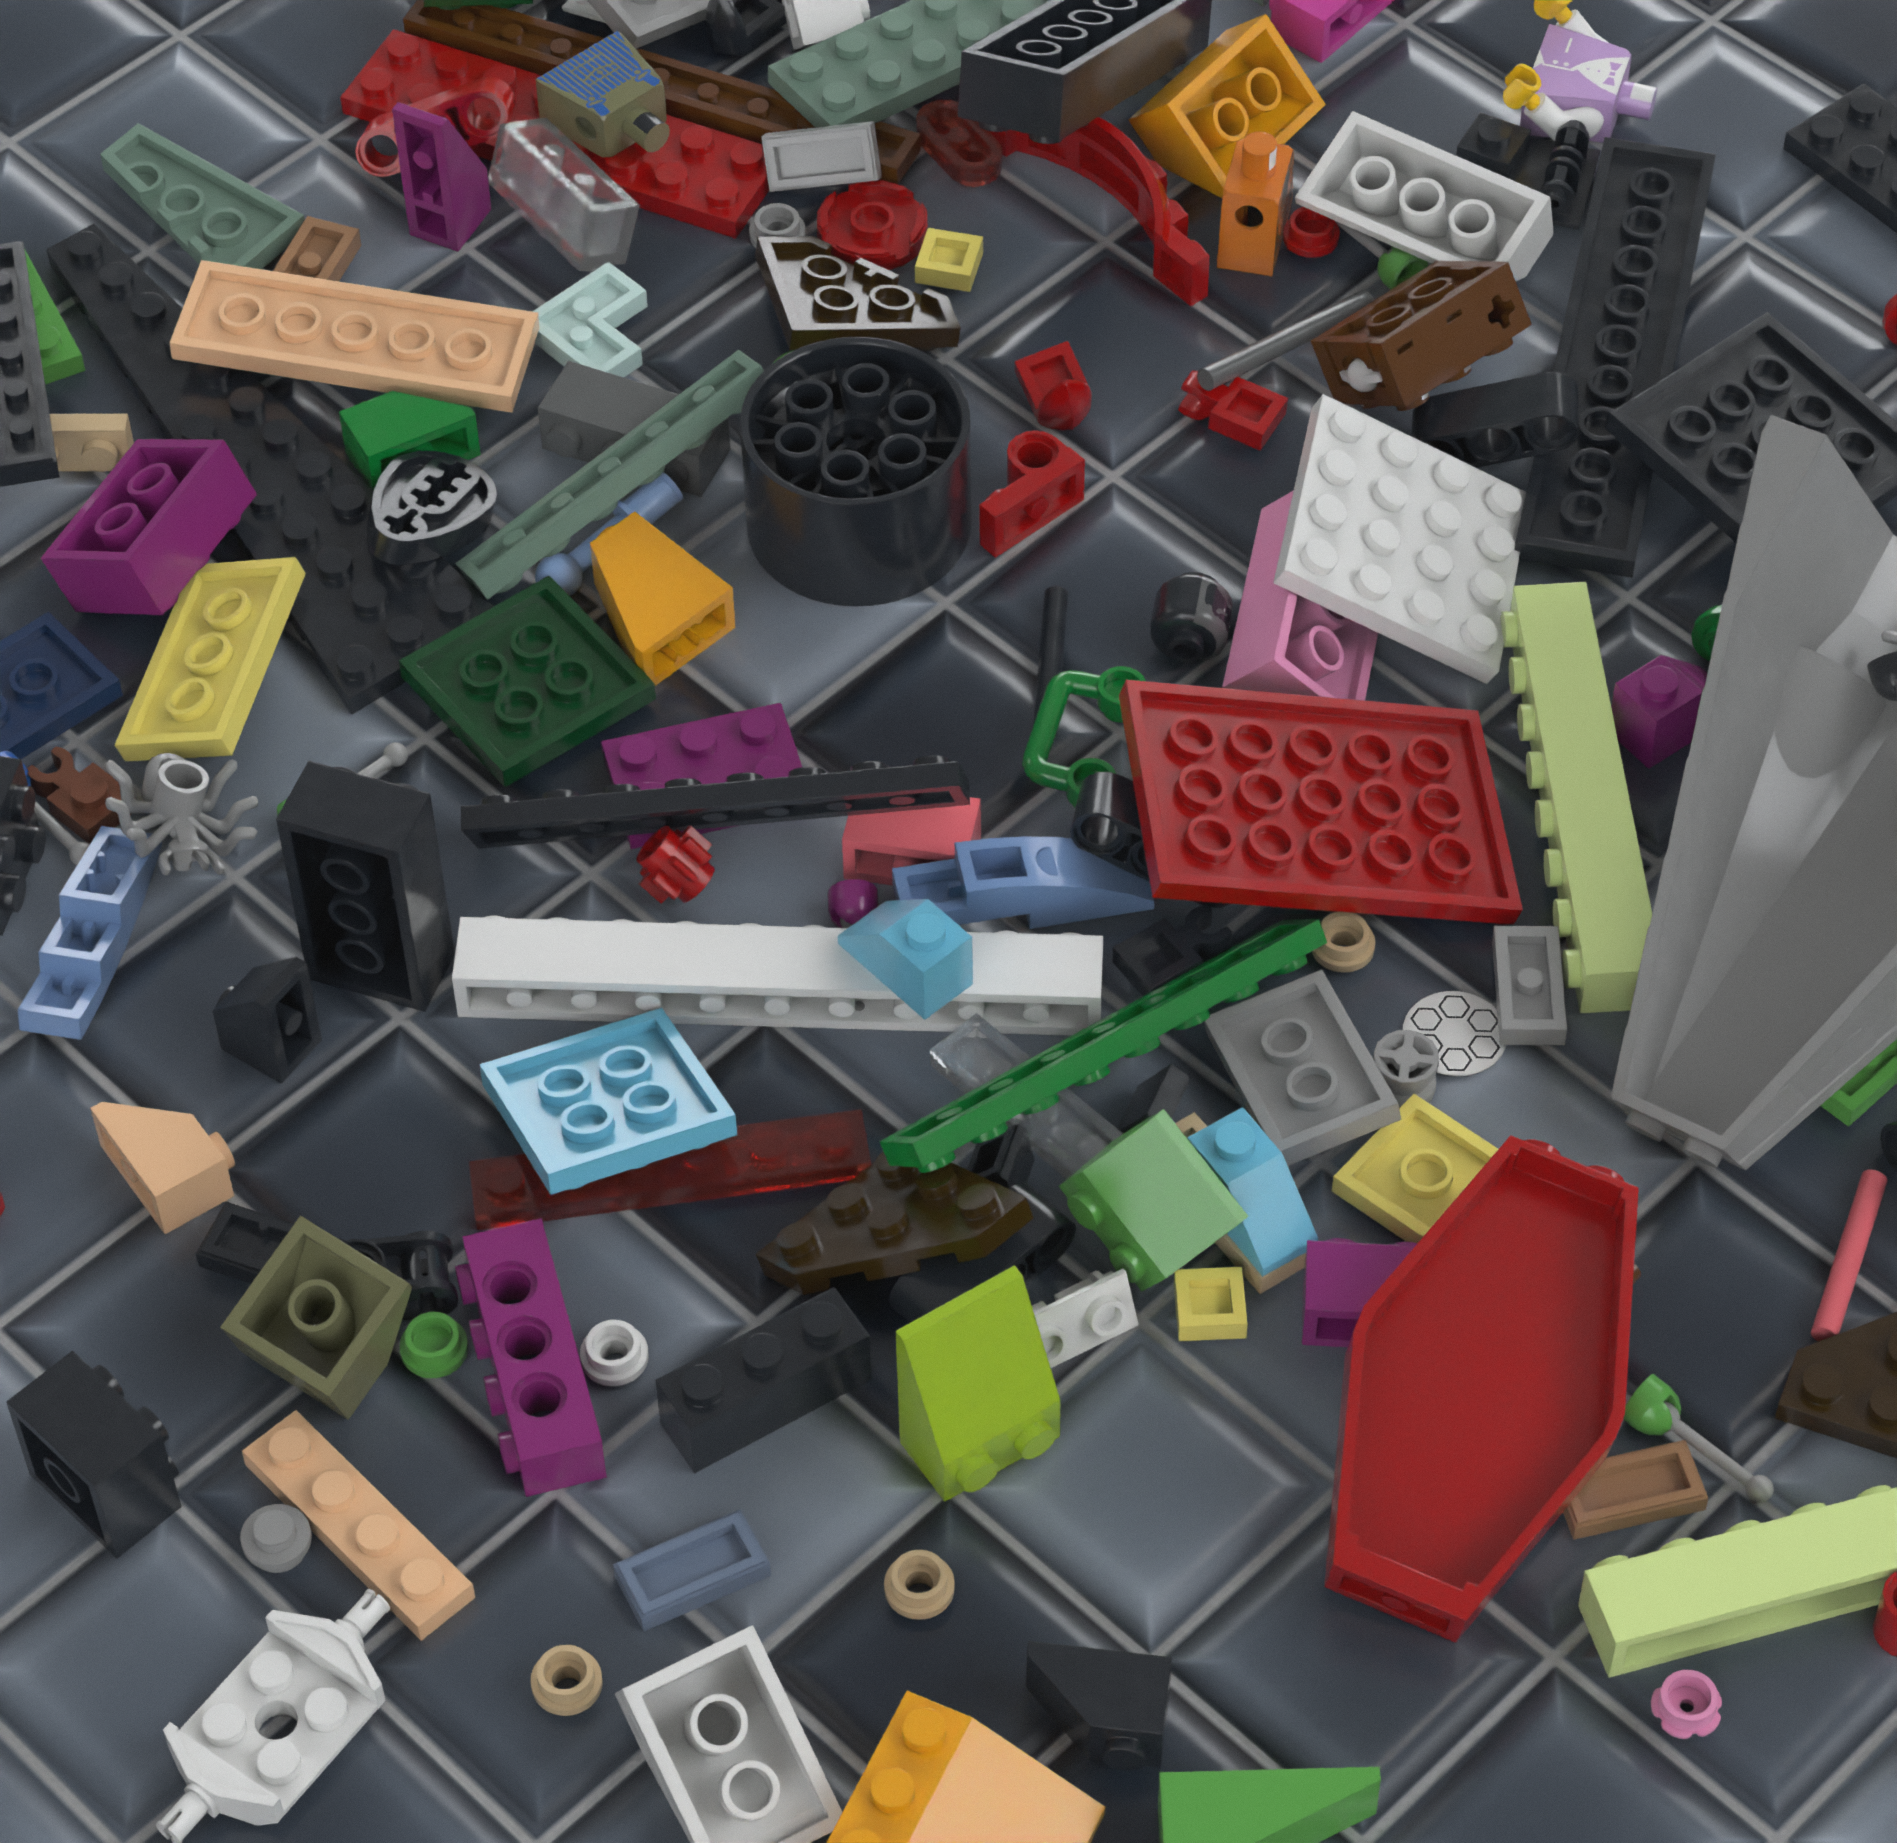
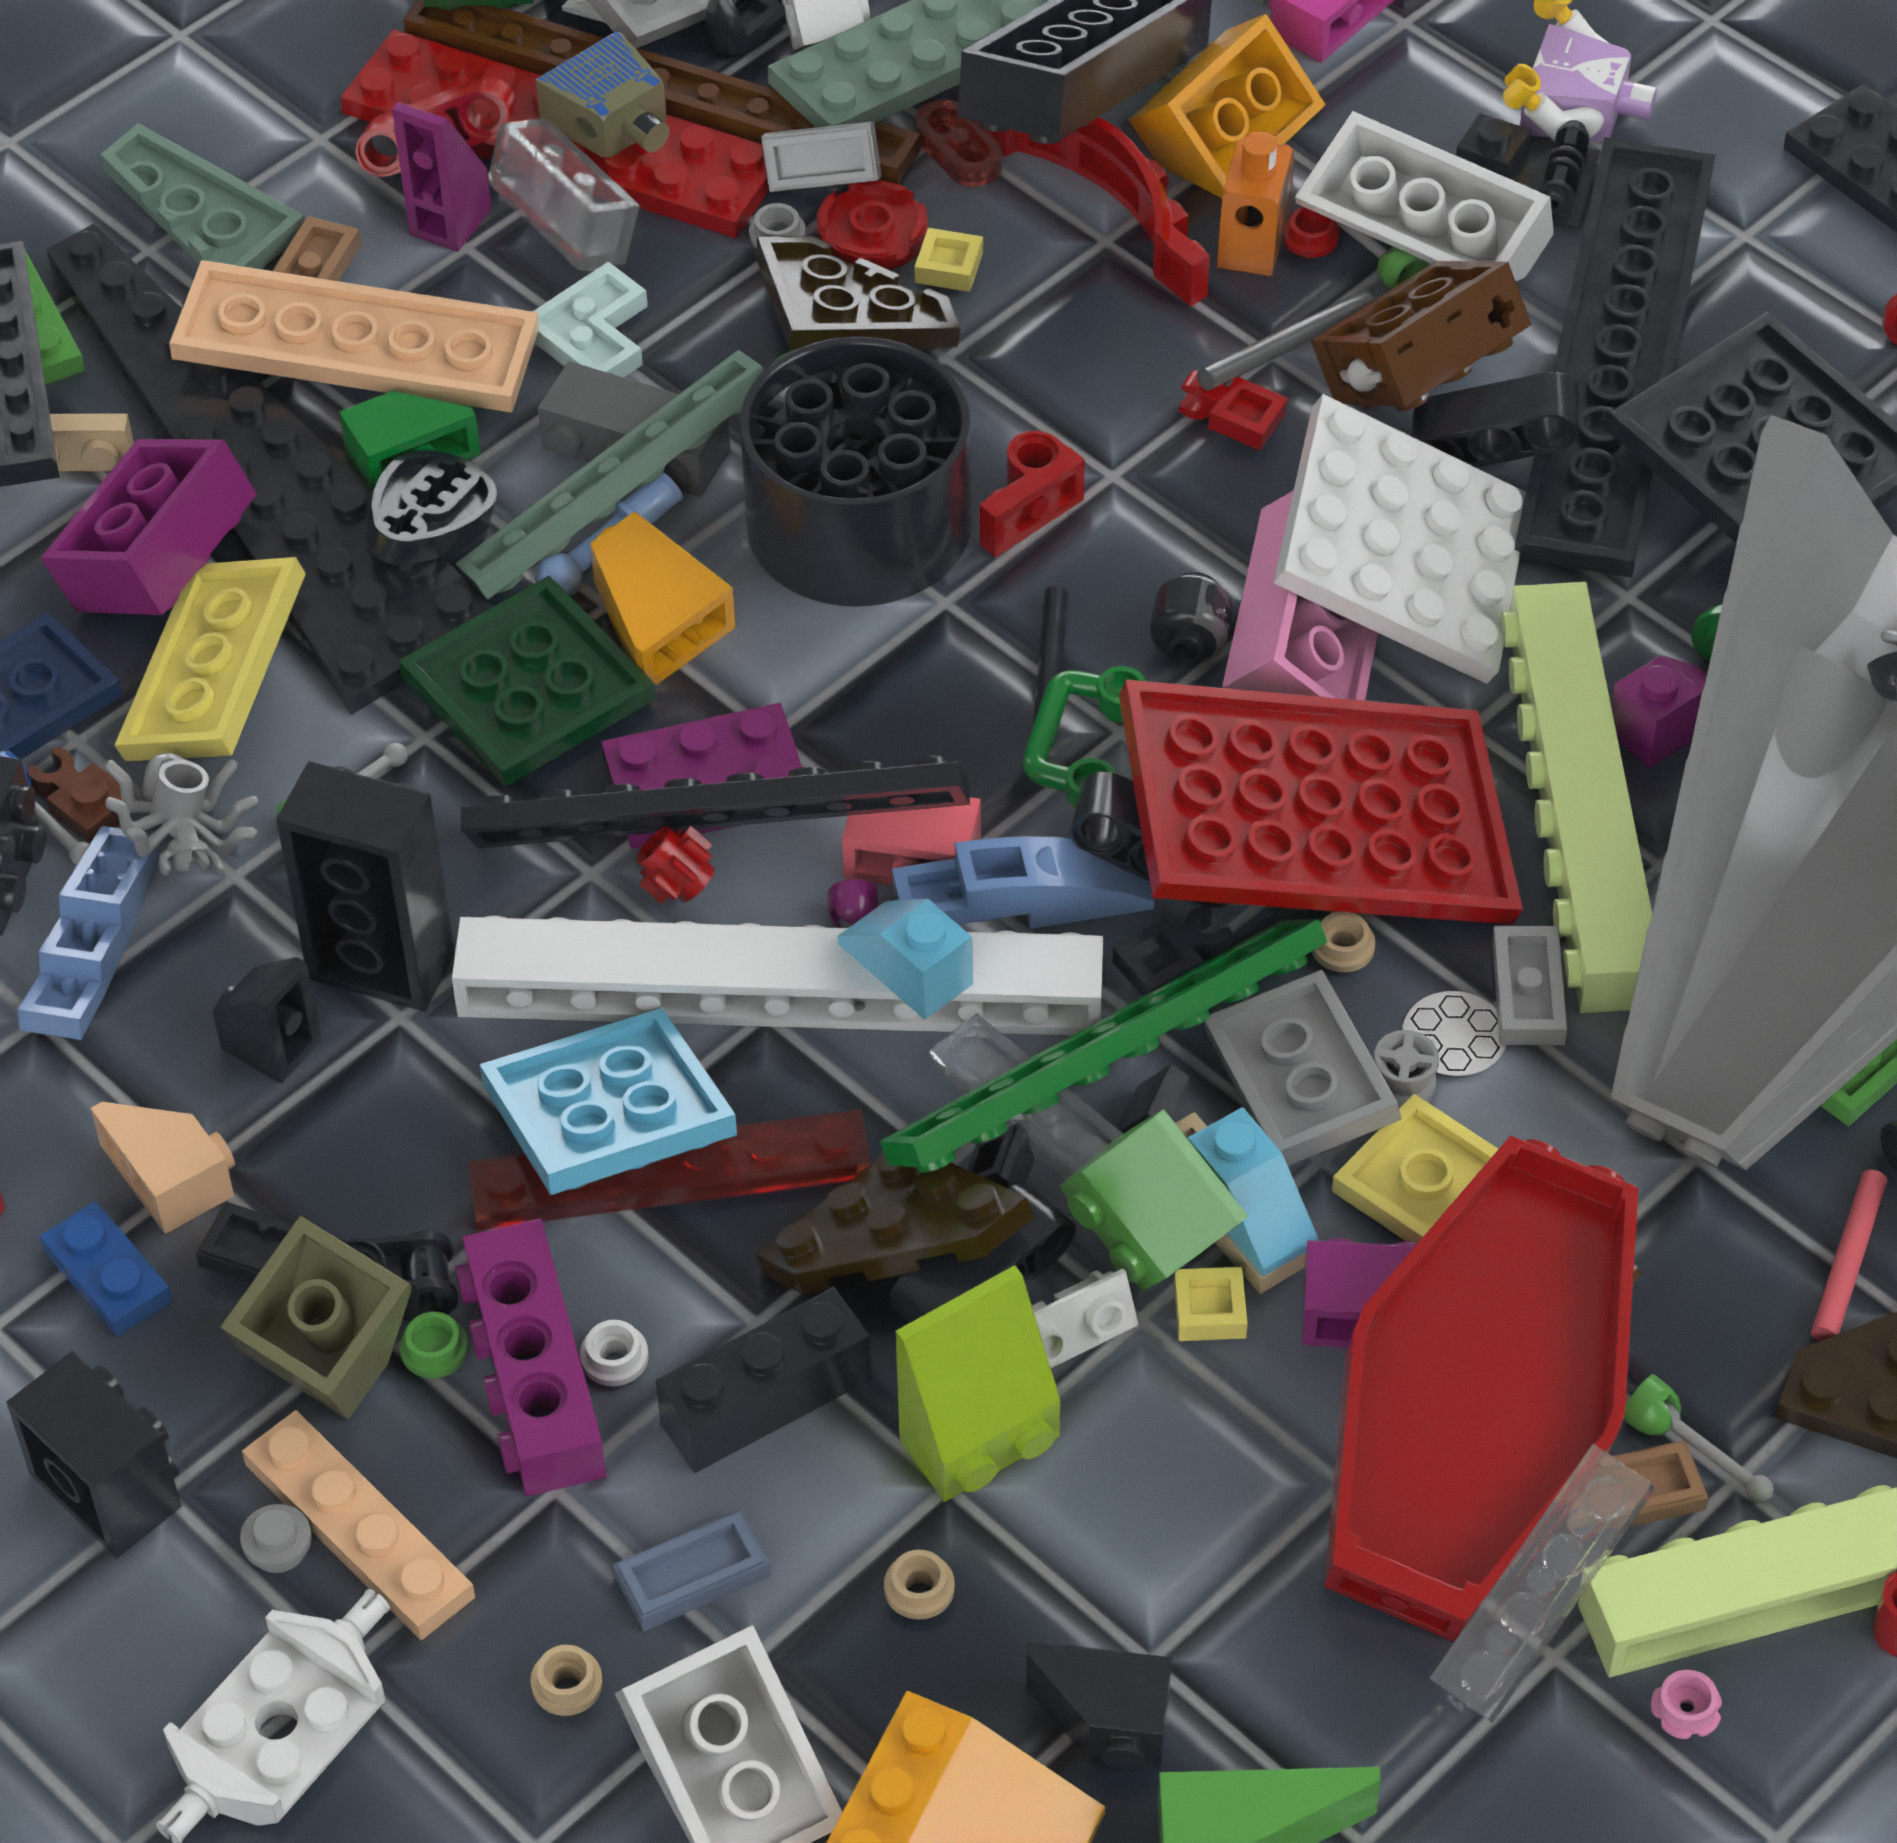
(106, 1268): none -> blue plate
(1055, 387): red plate -> none
(1542, 1583): none -> clear plate

